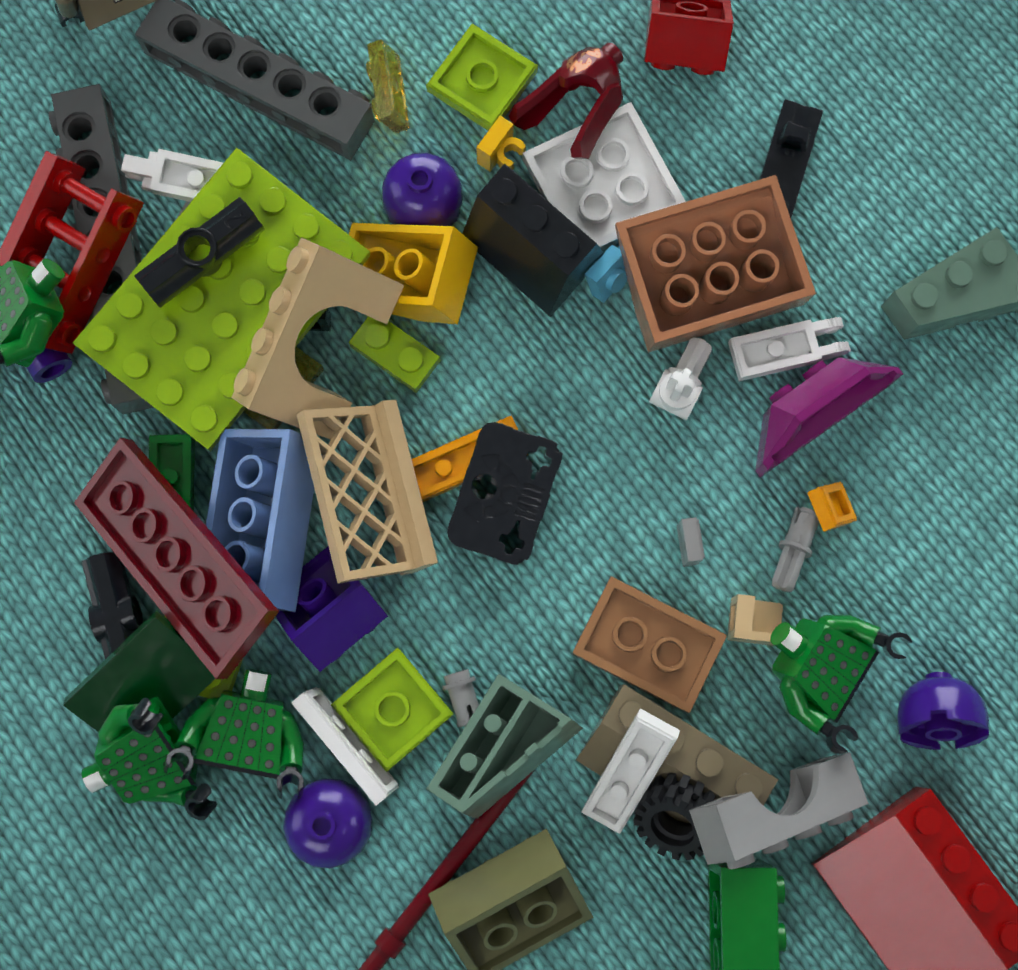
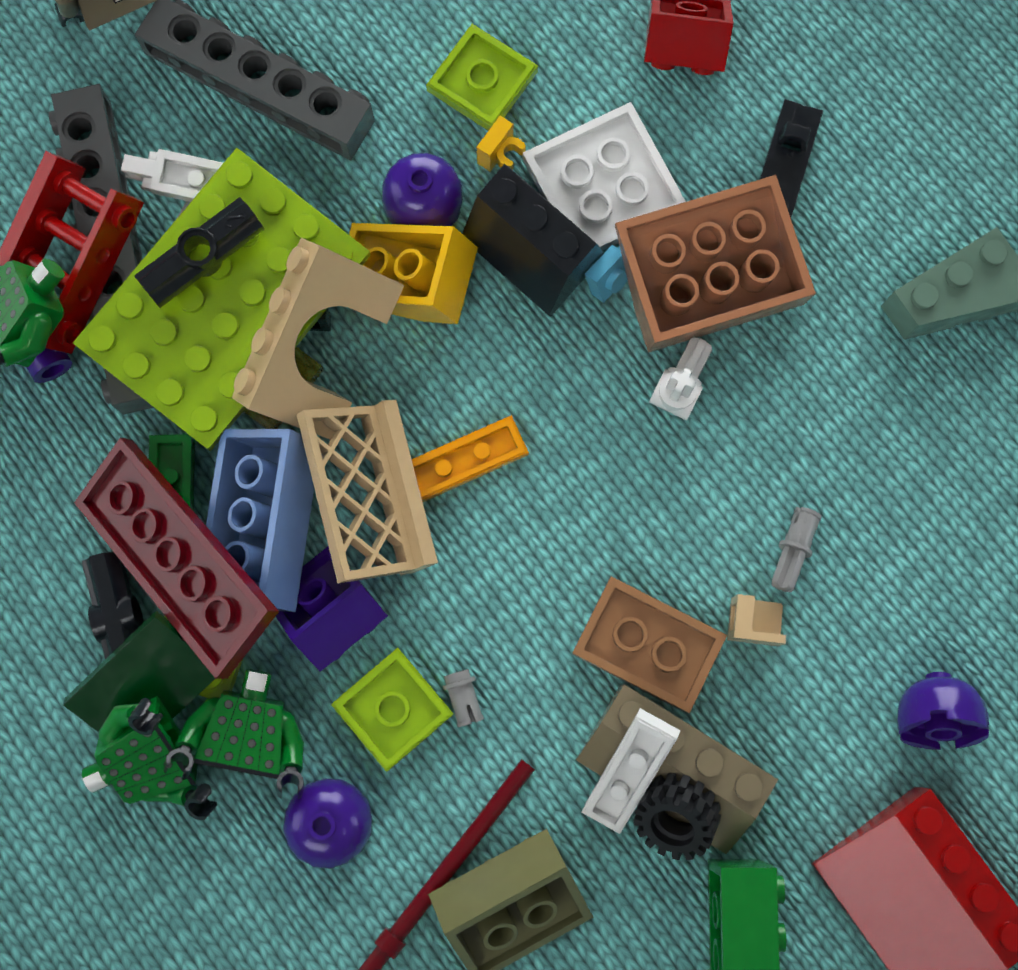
(345, 745): white tile -> none
(386, 75): clear yellow plate -> none
(395, 352): lime plate -> none
(500, 747): sand green wedge -> none
(502, 456): black axle -> none
(587, 68): dark red piece -> none
(690, 541): light grey tile -> none
(740, 825): light grey arch -> none
(784, 348): white hinge -> none
(817, 405): magenta wedge -> none
(824, 667): green torso -> none
(832, 506): light orange tile -> none

